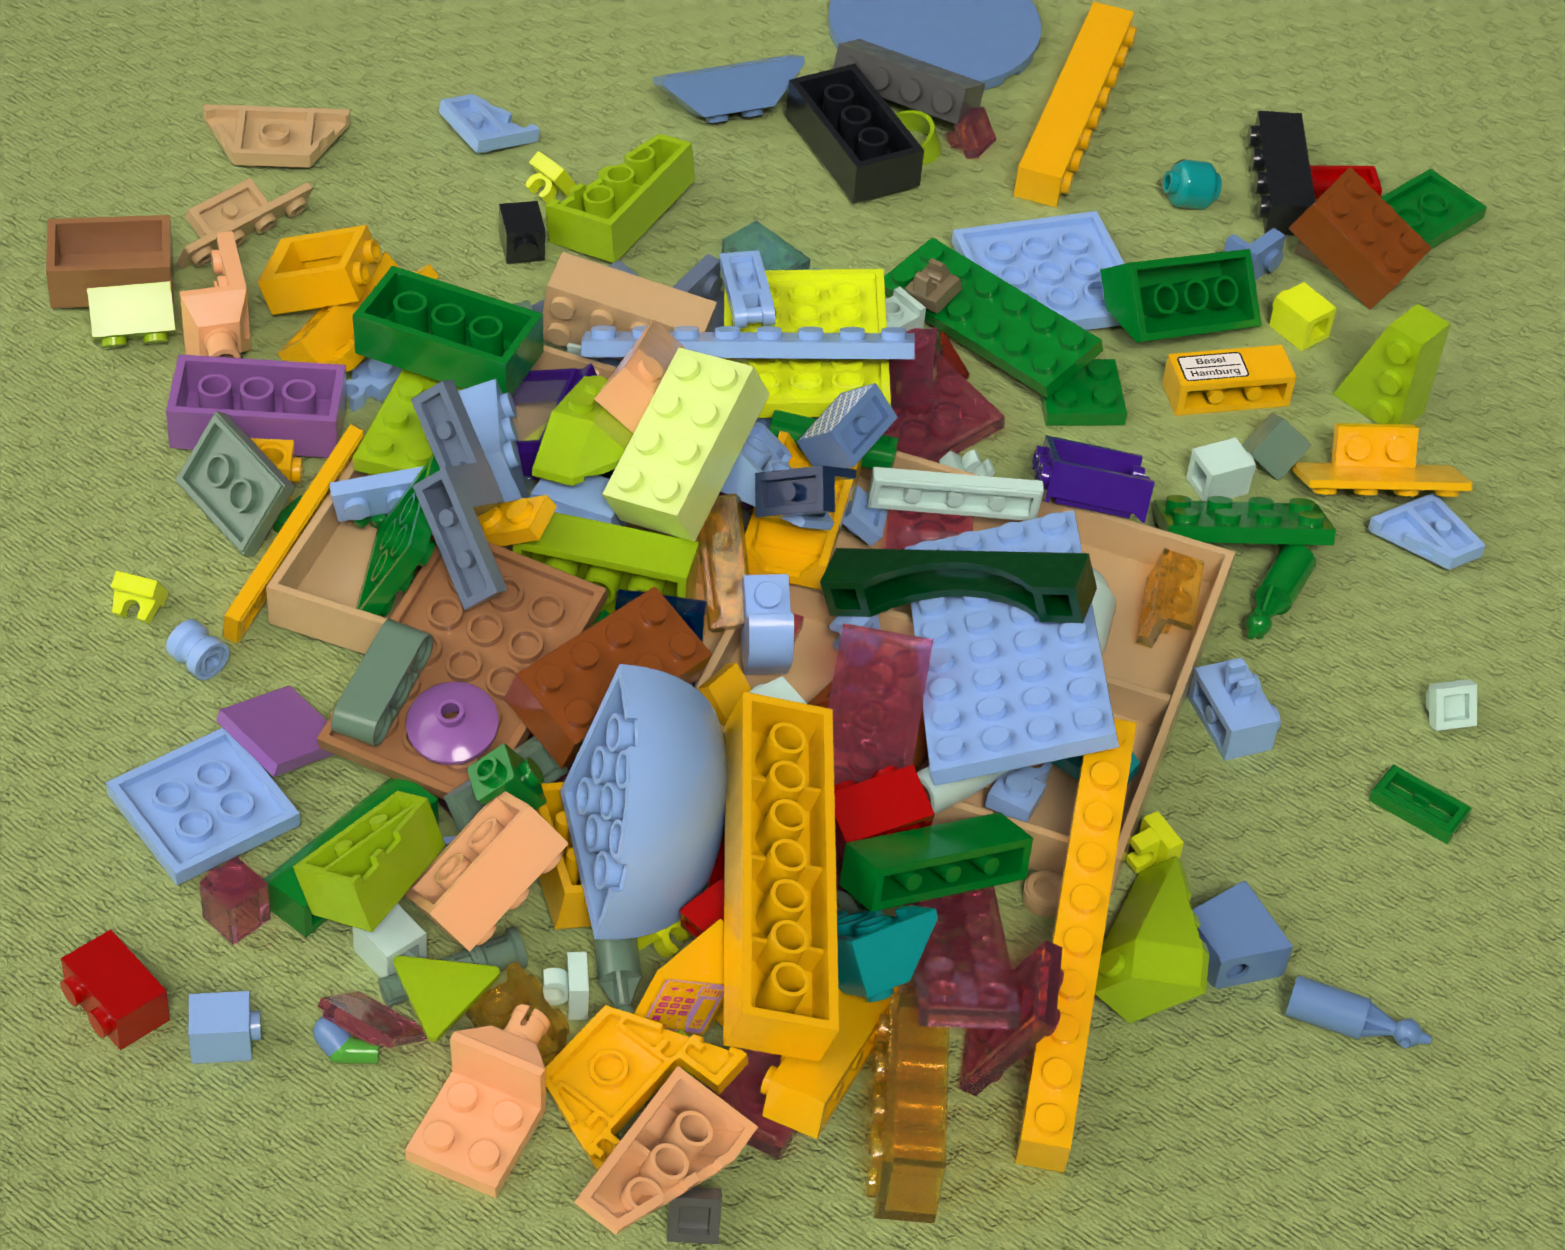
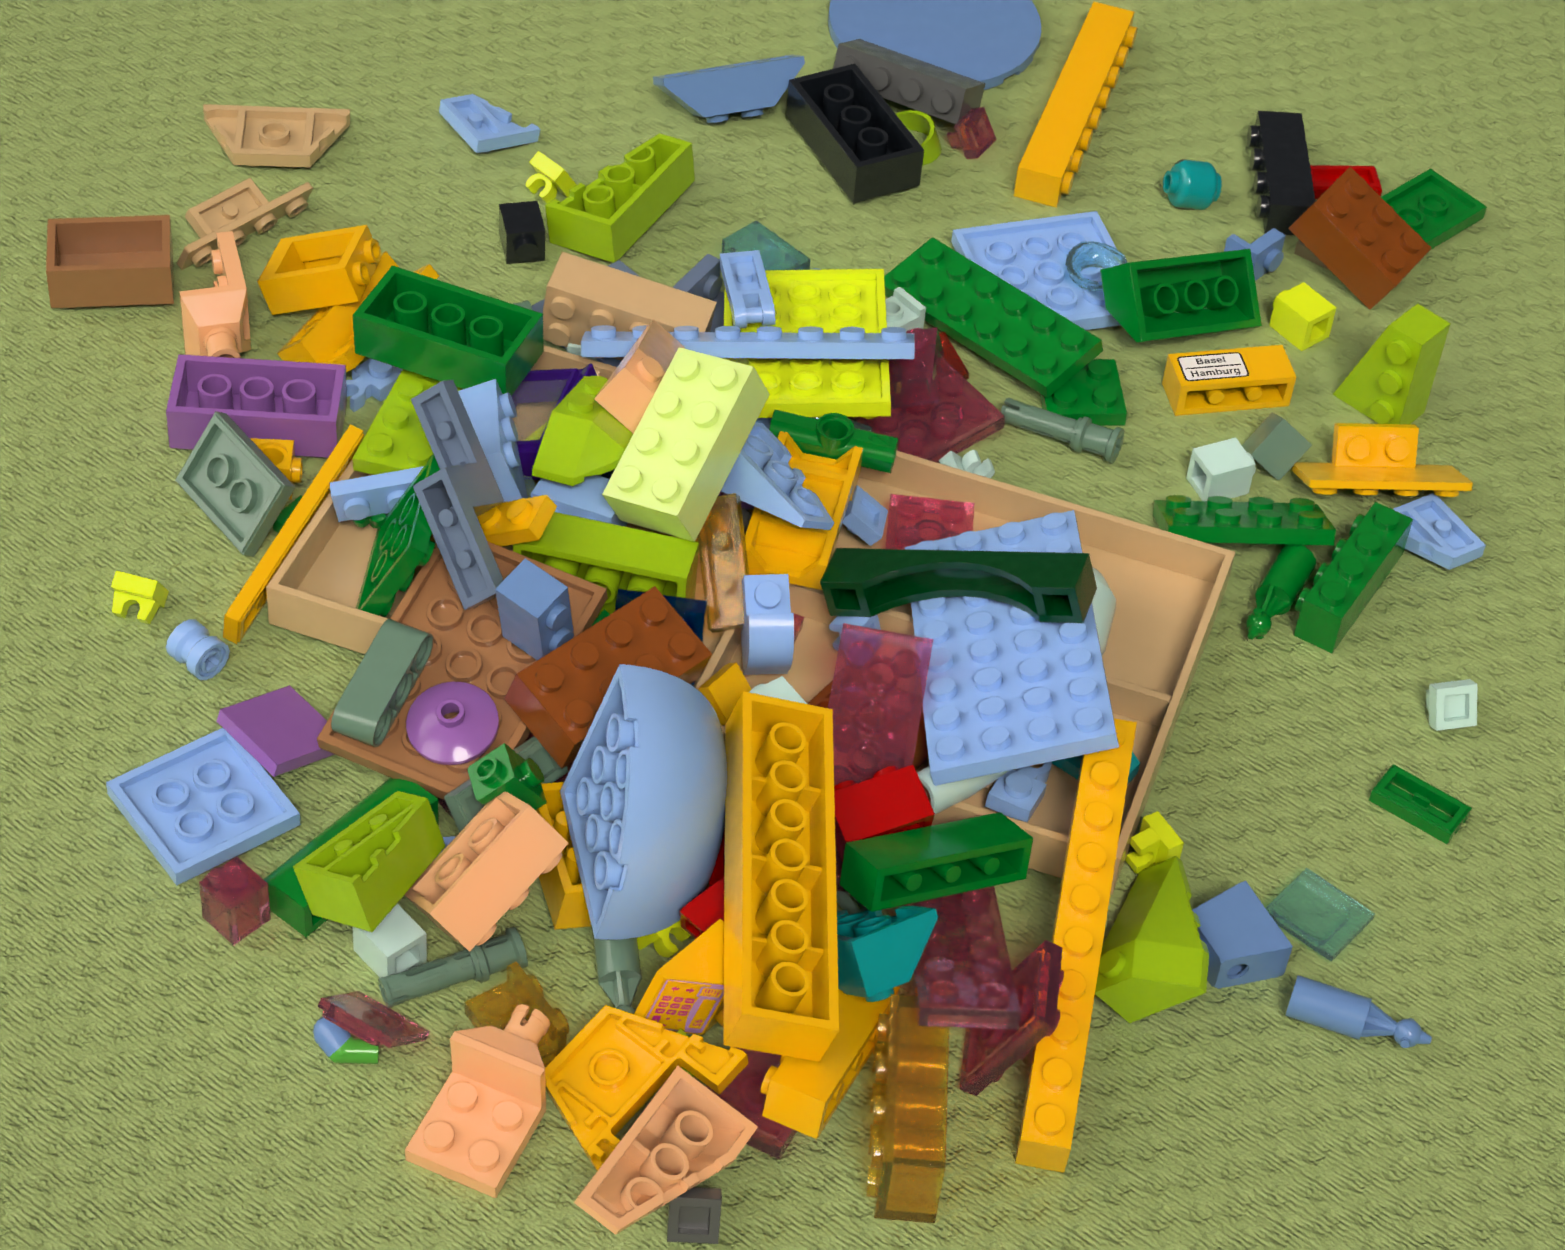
(114, 990): red brick -> none
(131, 313): brick -> none
(222, 1027): light blue brick -> none
(442, 989): lime piece -> none
(534, 610): none -> medium blue brick
(569, 986): light aqua tile -> none
(798, 491): dark blue panel -> none
(848, 428): medium blue panel -> none
(934, 286): dark tan tile -> none
(954, 494): light aqua tile -> none
(1042, 892): tan tile -> none
(1079, 433): none -> sand green pin
(1091, 255): none -> clear light blue piece
(1093, 477): dark purple window -> none
(1169, 596): clear yellow bracket -> none
(1234, 708): light blue brick -> none
(1319, 914): none -> clear light blue piece
(1352, 577): none -> green brick

